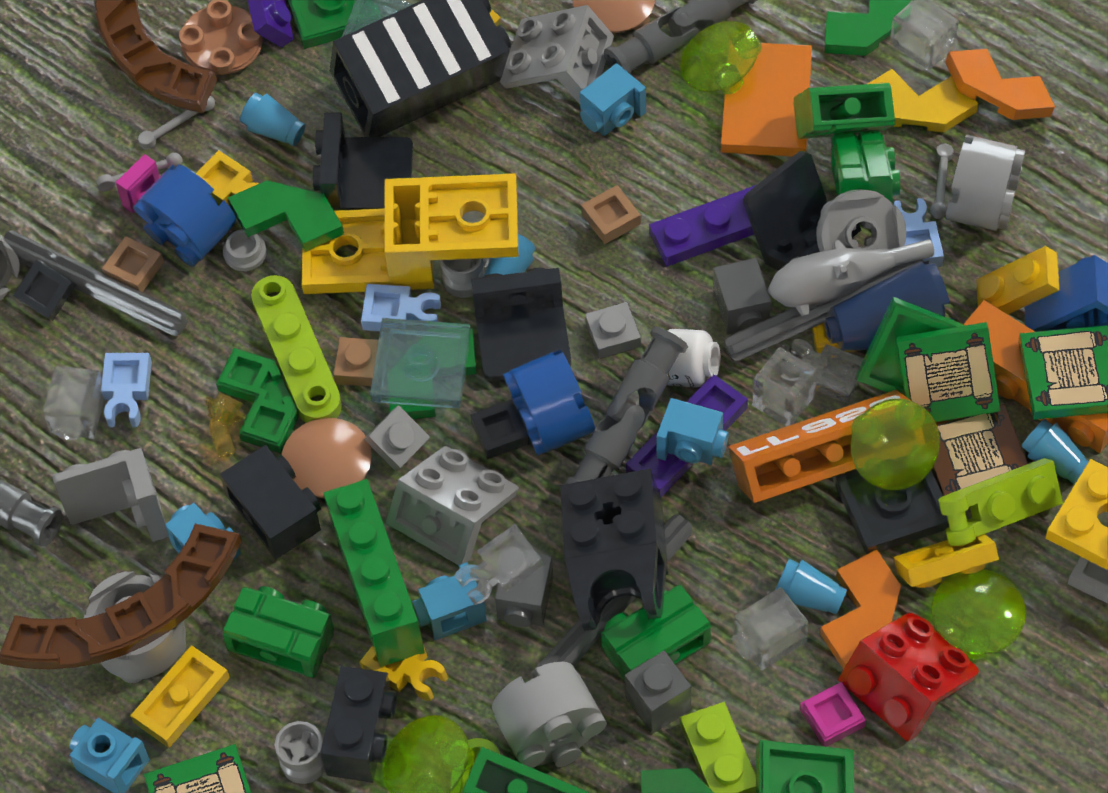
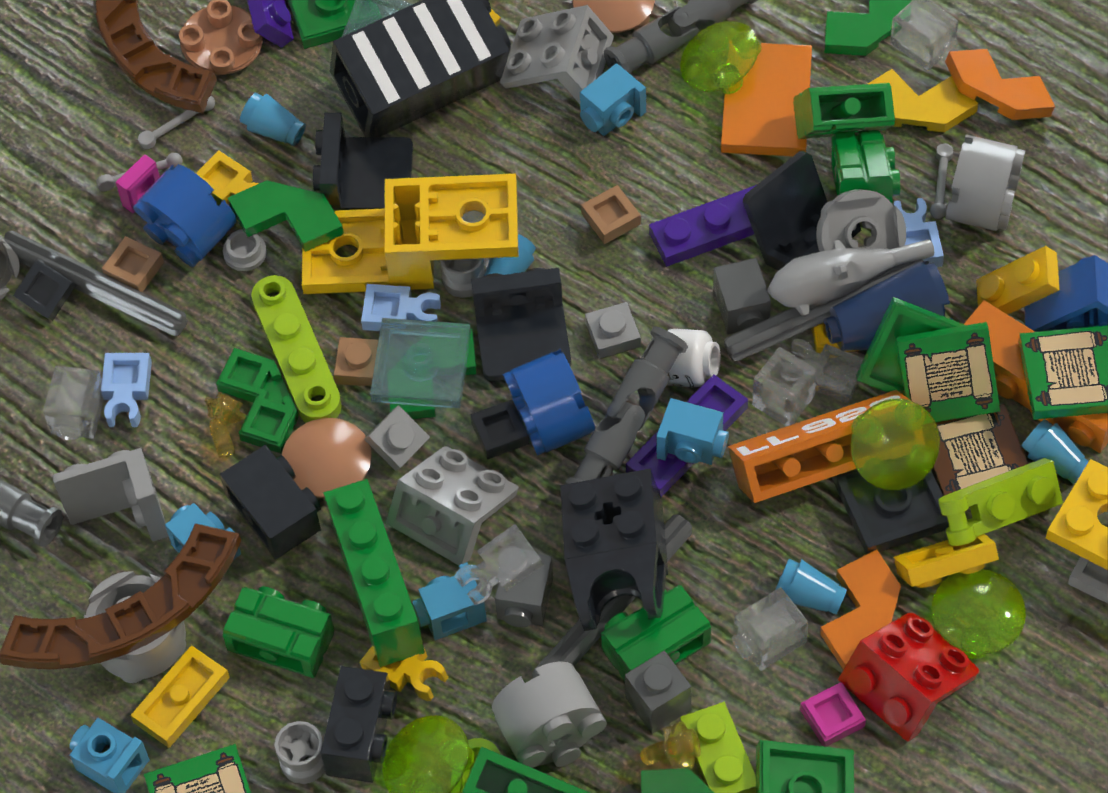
(680, 747): none -> clear yellow plate

